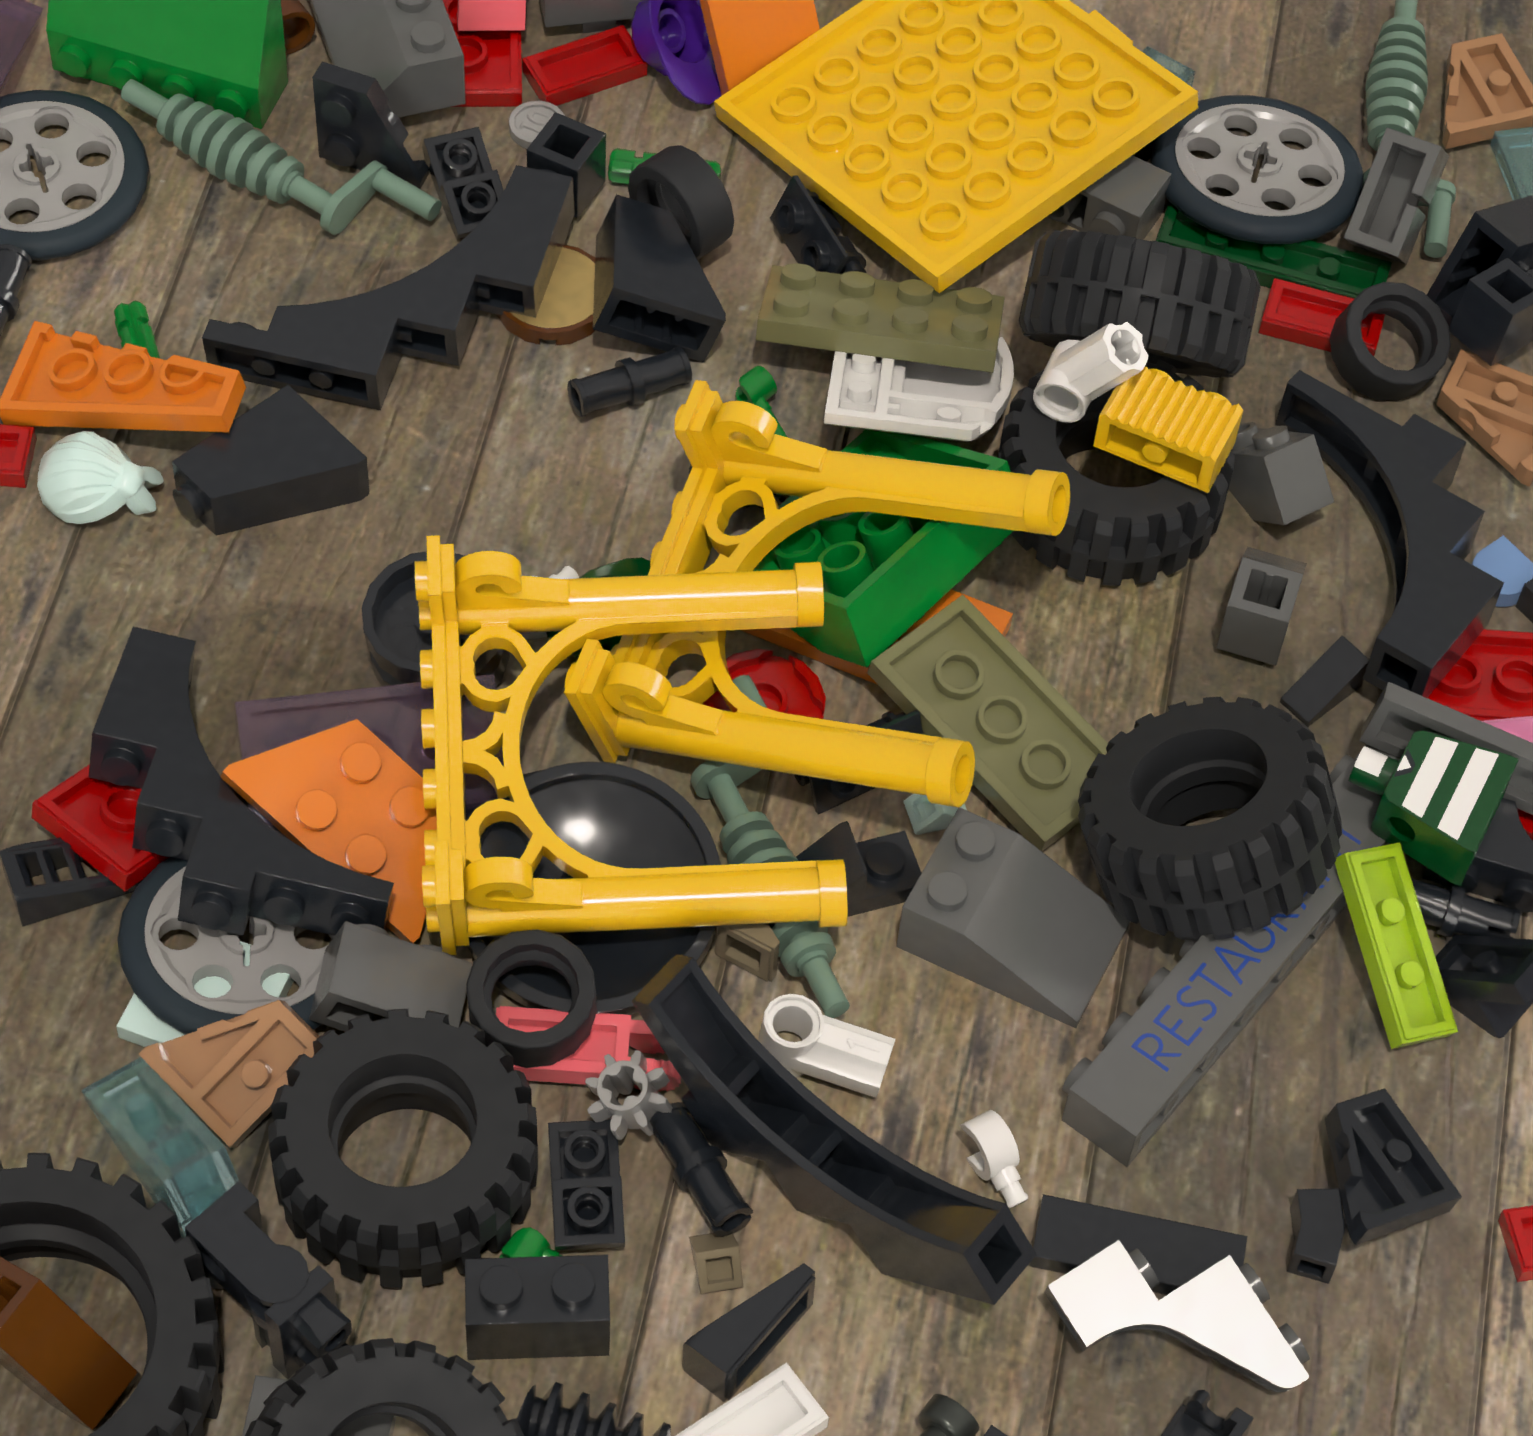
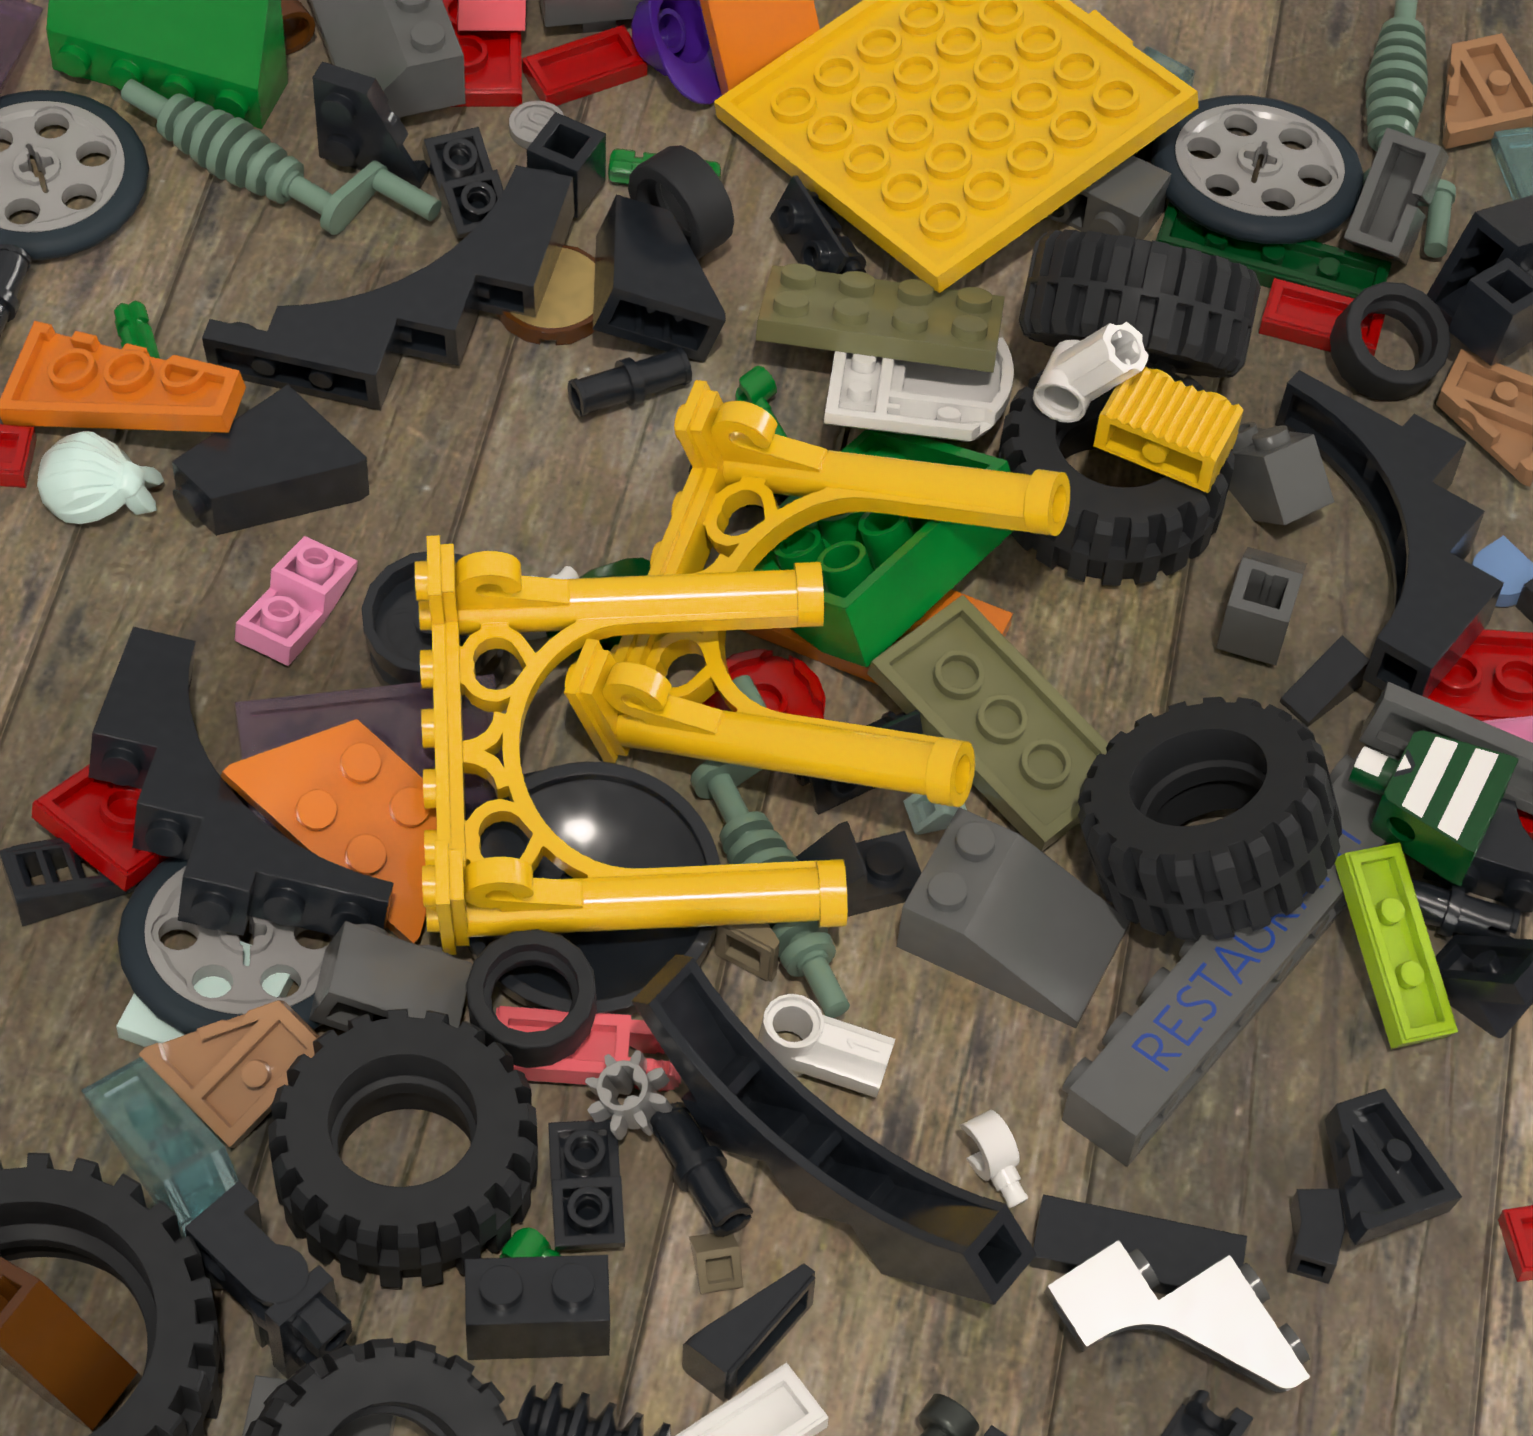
(299, 600): none -> bright pink slope

